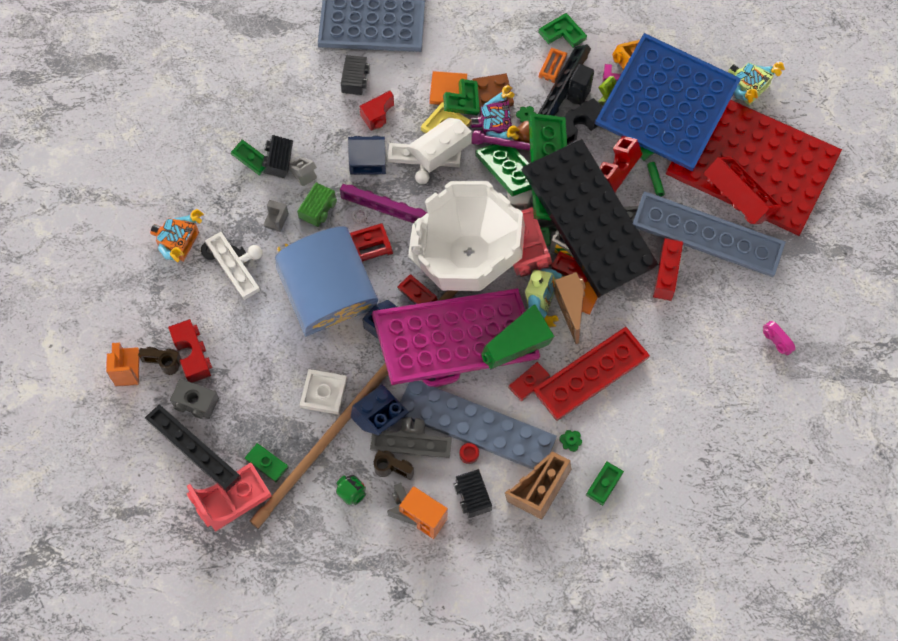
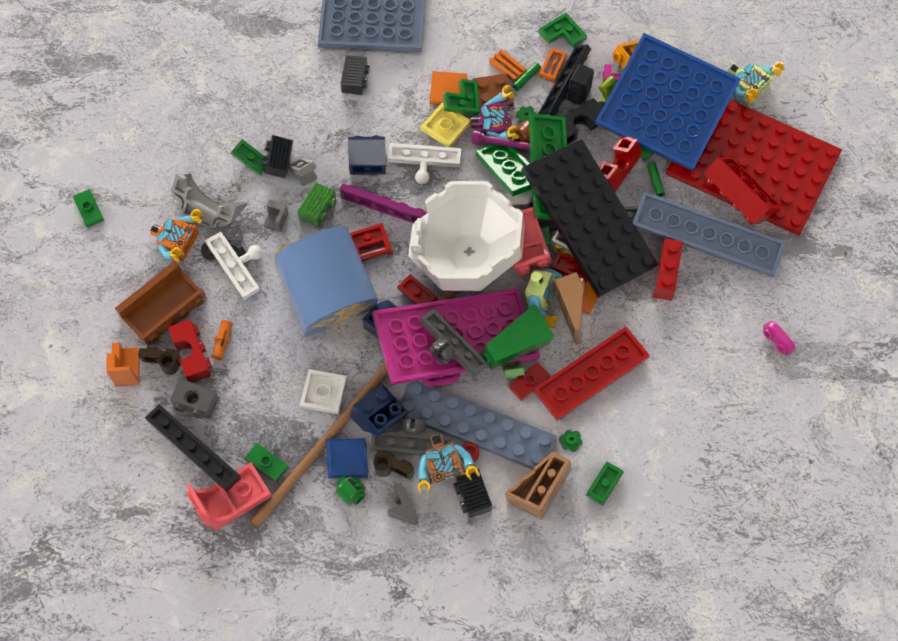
(88, 208): none -> green plate
(160, 303): none -> dark orange panel
(192, 198): none -> light grey windscreen
(222, 340): none -> orange pin
(346, 458): none -> blue piece
(375, 110): red arch -> none
(424, 511): orange panel -> none
(441, 143): white slope -> none
(444, 463): none -> torso
(451, 344): none -> dark grey plate
(510, 64): none -> orange tile
(513, 370): none -> bright green plate
(526, 76): none -> green piece

